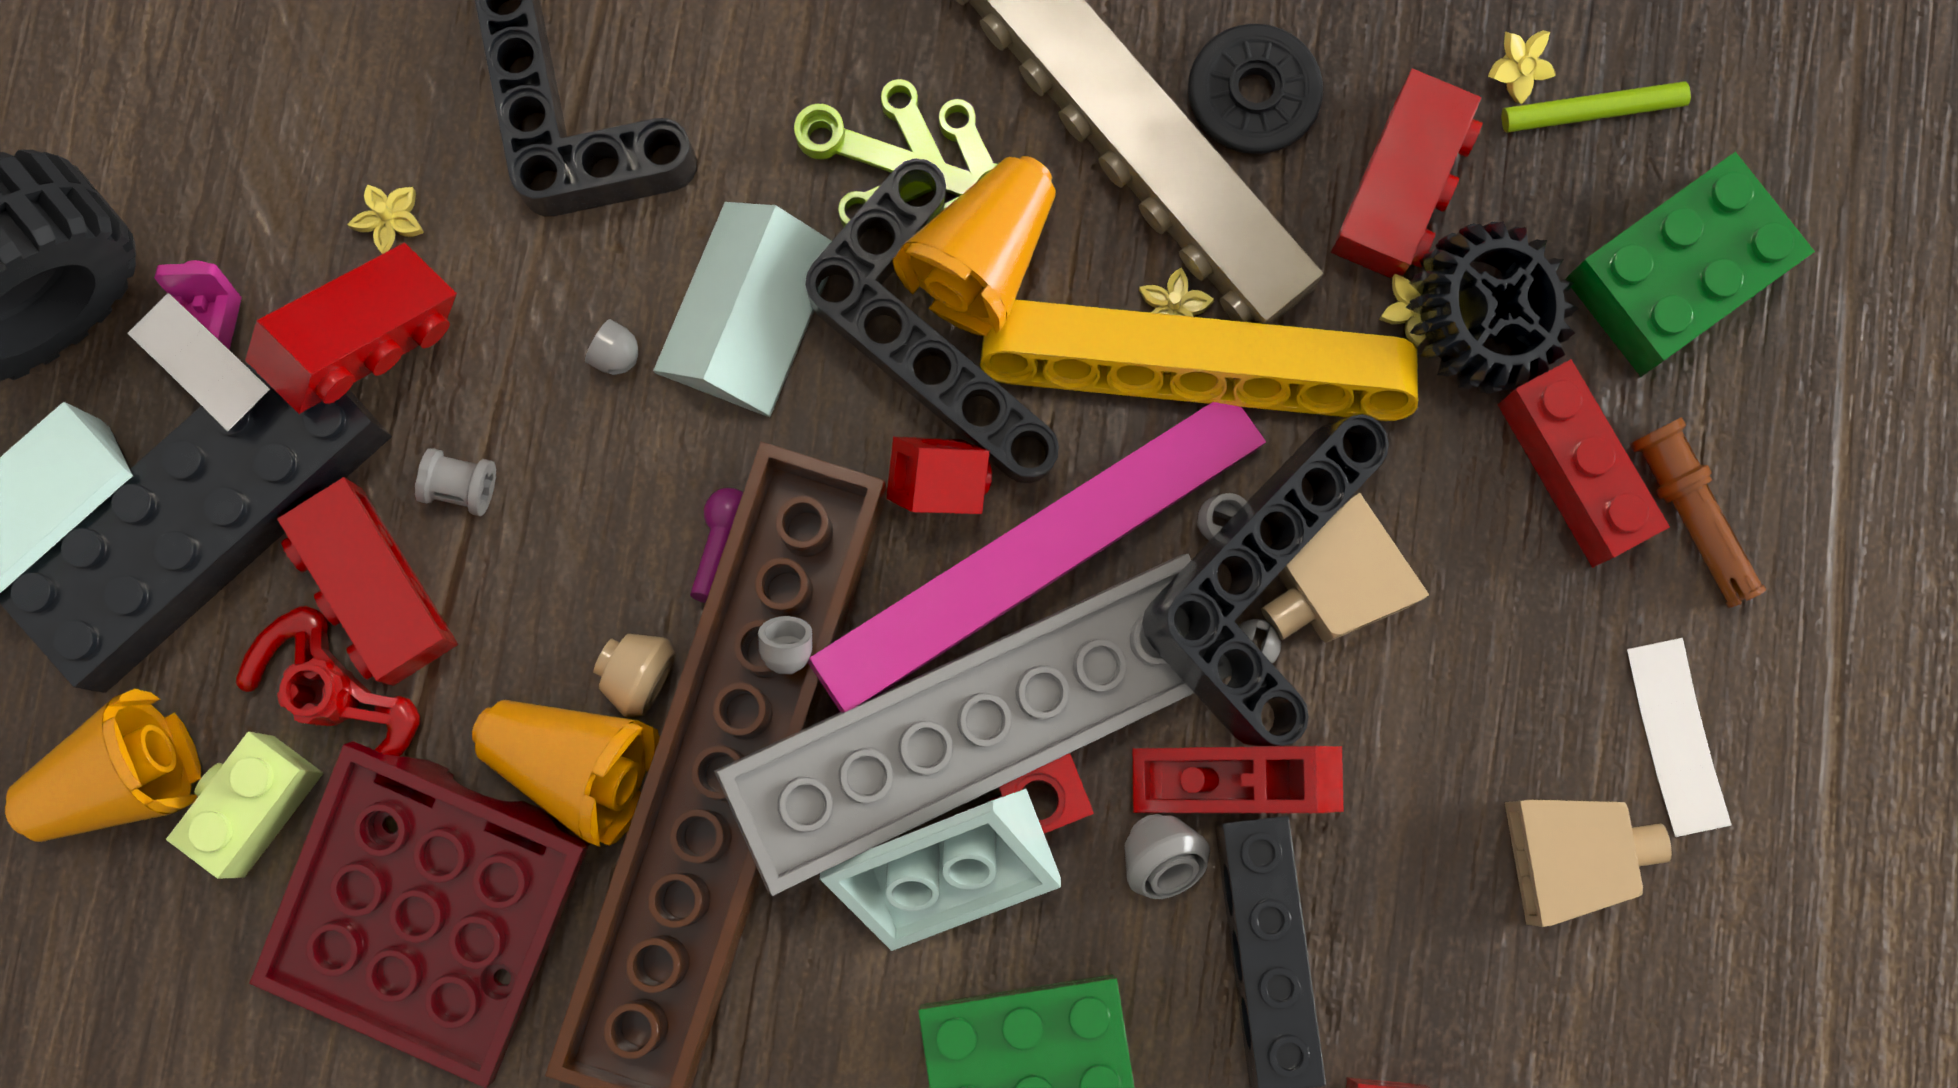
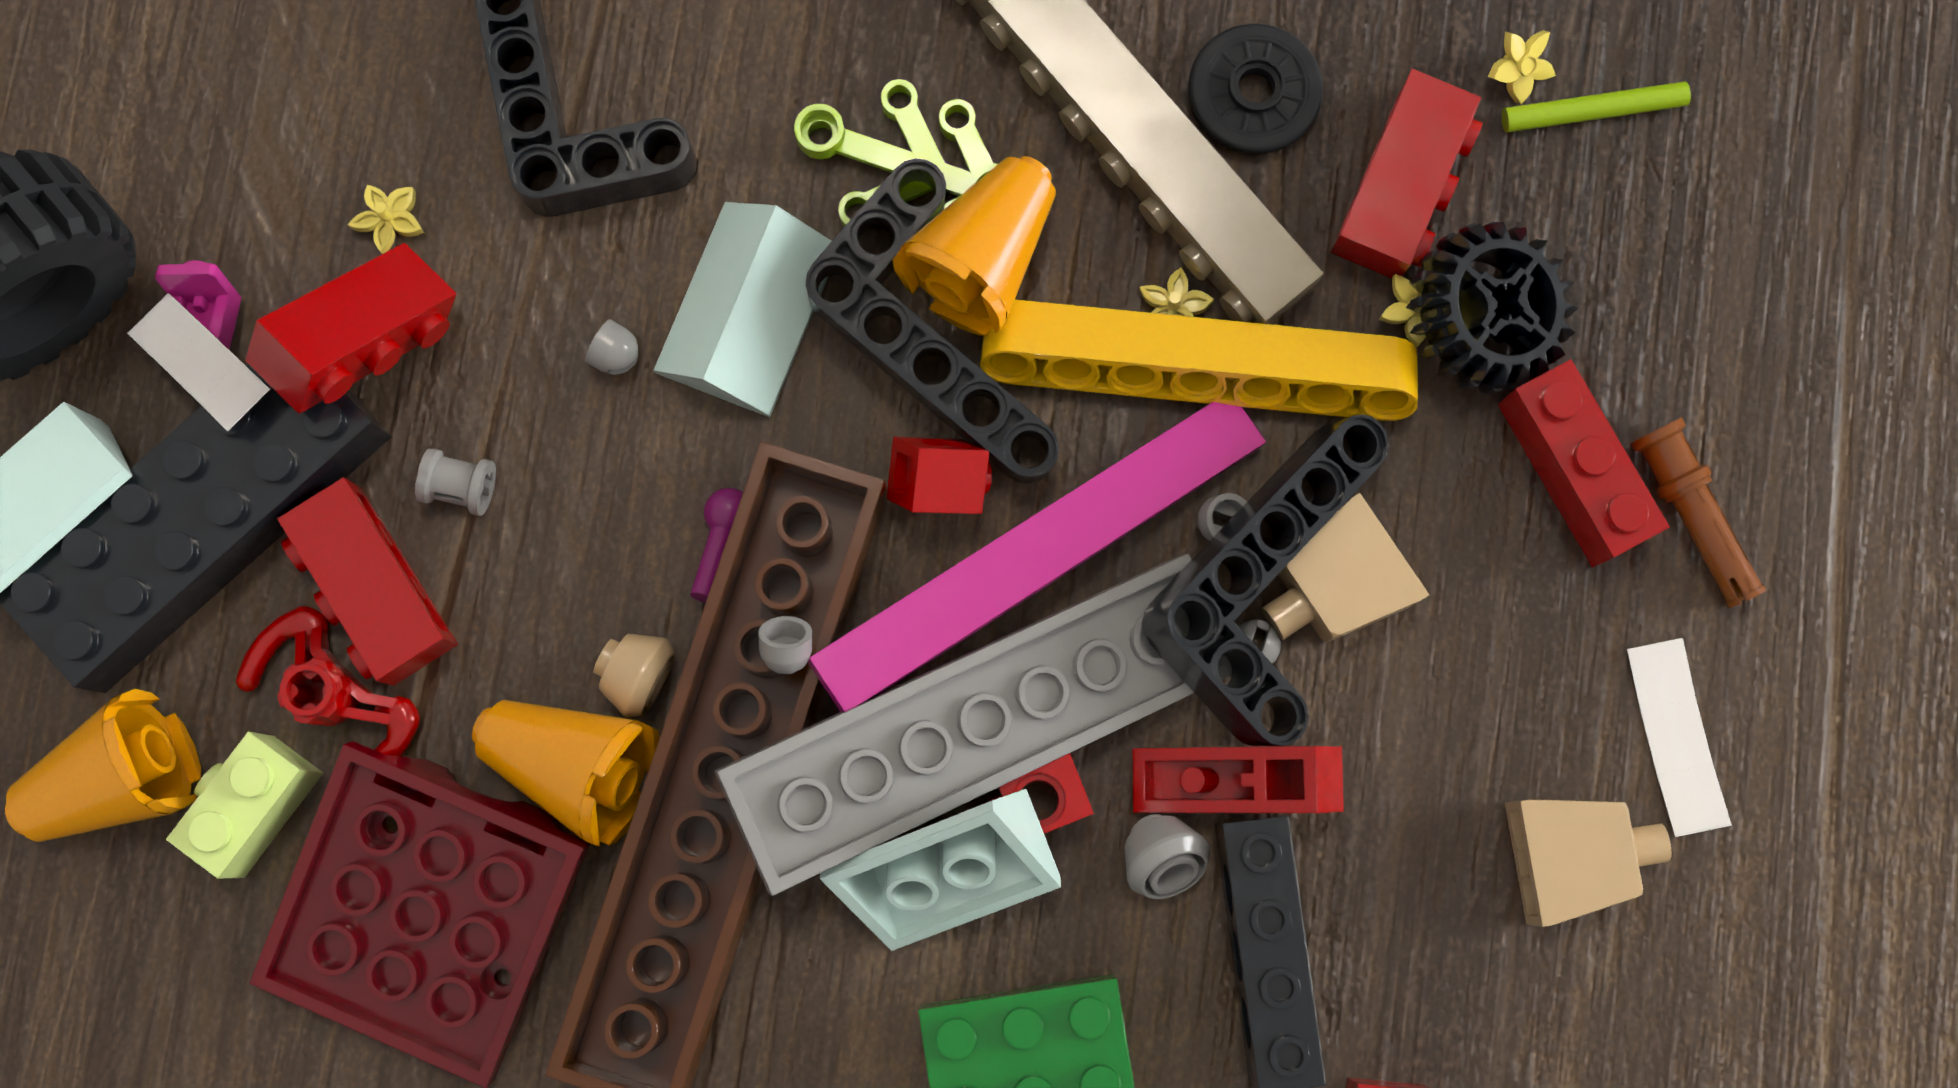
(1688, 264): green brick -> none

